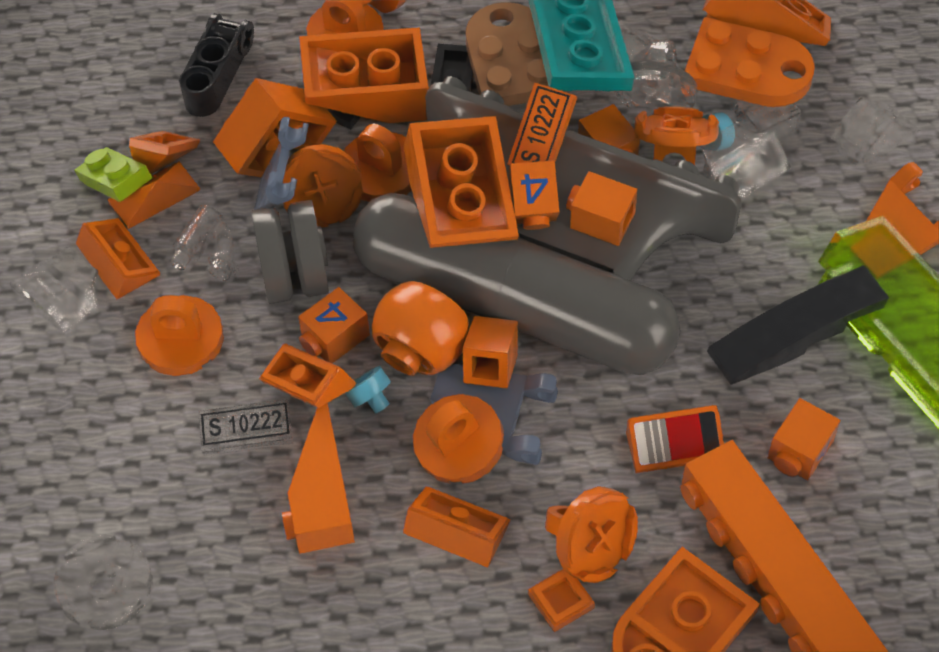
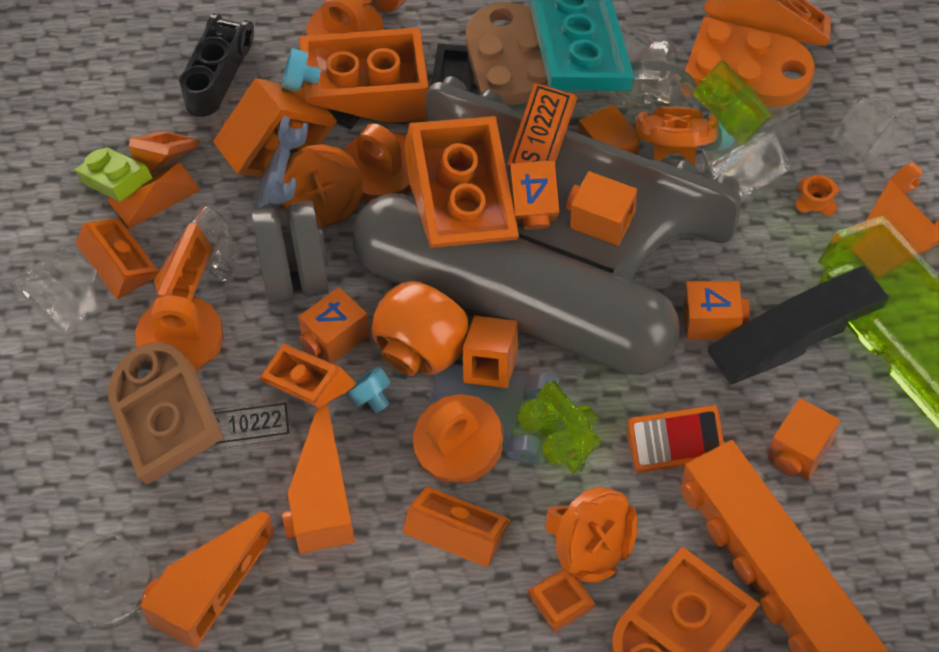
(163, 414): none -> medium nougat plate
(184, 265): none -> orange slope
(202, 582): none -> orange slope
(298, 71): none -> medium azure tile
(566, 444): none -> clear neon green hips
(713, 309): none -> orange brick
(732, 102): none -> clear neon green hips
(821, 186): none -> orange plate

